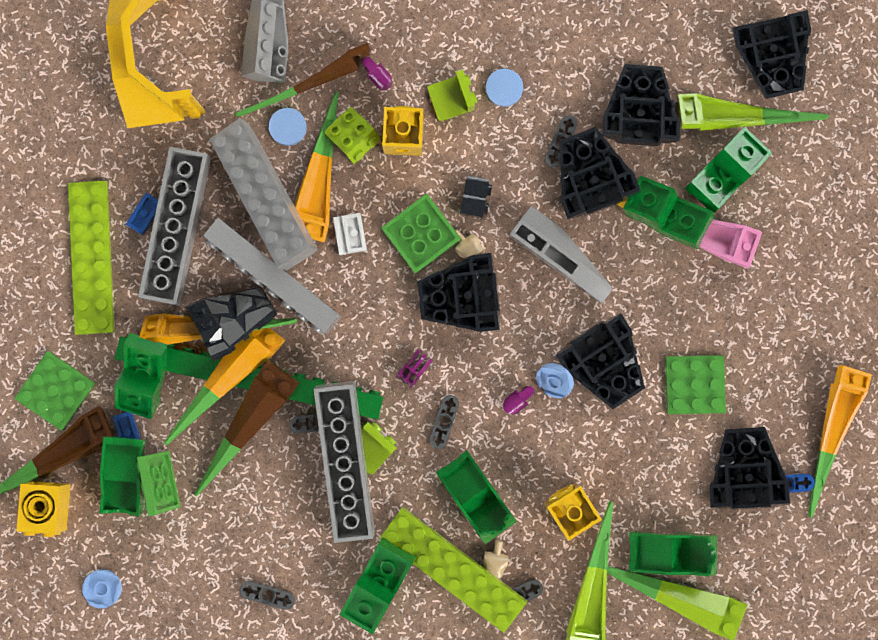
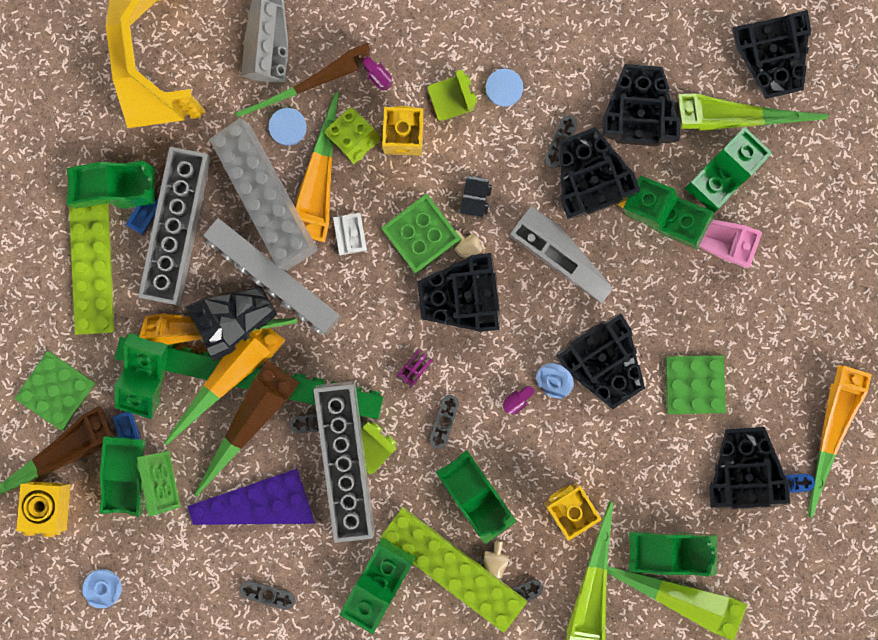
(112, 183): none -> green piece
(264, 502): none -> dark purple wing

